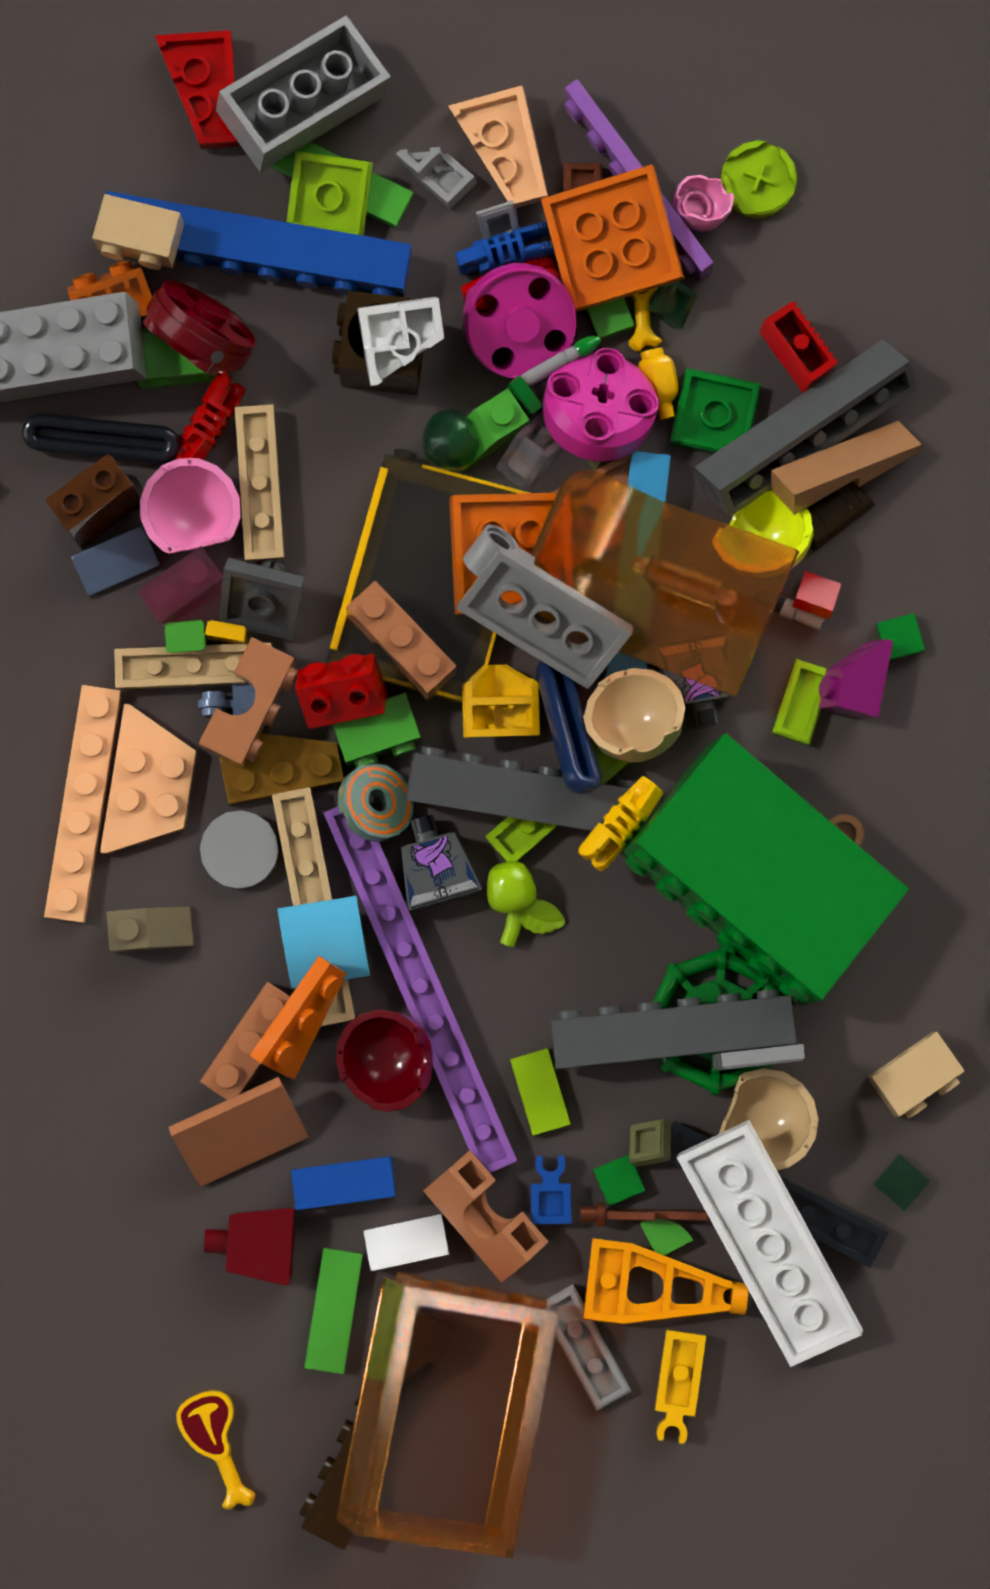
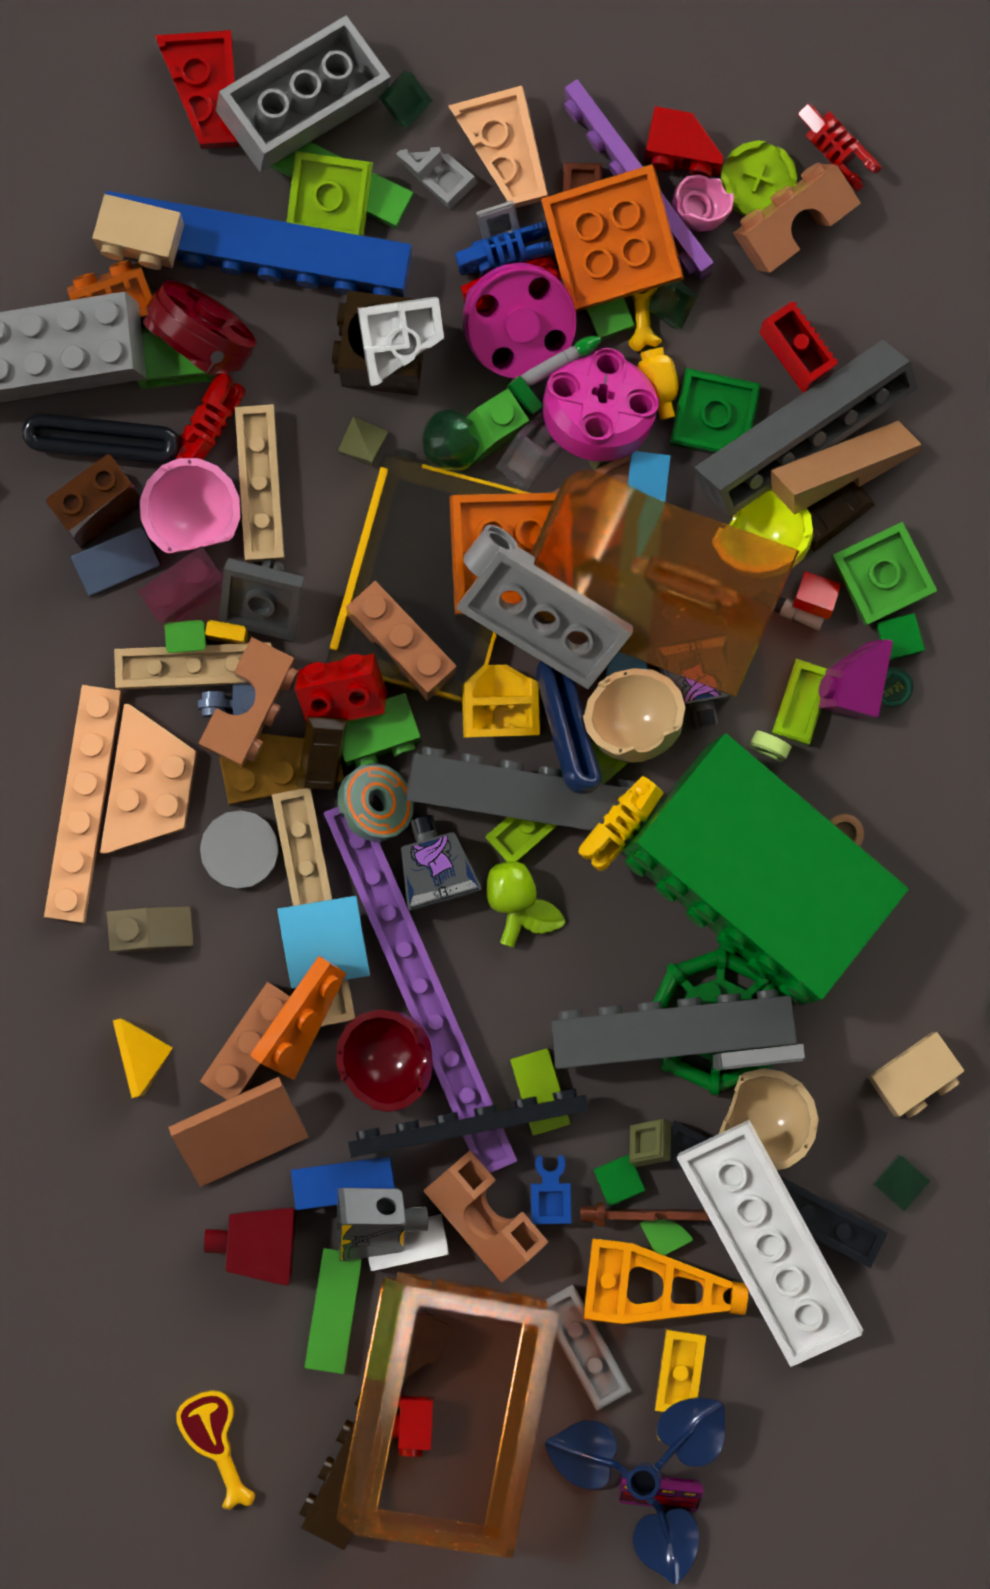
(141, 1056): none -> yellow slope
(322, 752): none -> dark brown tile
(363, 441): none -> olive slope
(374, 1222): none -> dark grey torso
(405, 99): none -> clear green plate
(414, 1425): none -> red brick
(450, 1126): none -> black plate
(671, 1494): none -> slope
(681, 143): none -> red slope
(693, 1431): none -> dark blue plant
(768, 234): none -> nougat arch
(770, 746): none -> yellowish green tile
(837, 144): none -> red hinge
(884, 574): none -> bright green plate
(897, 687): none -> clear green tile

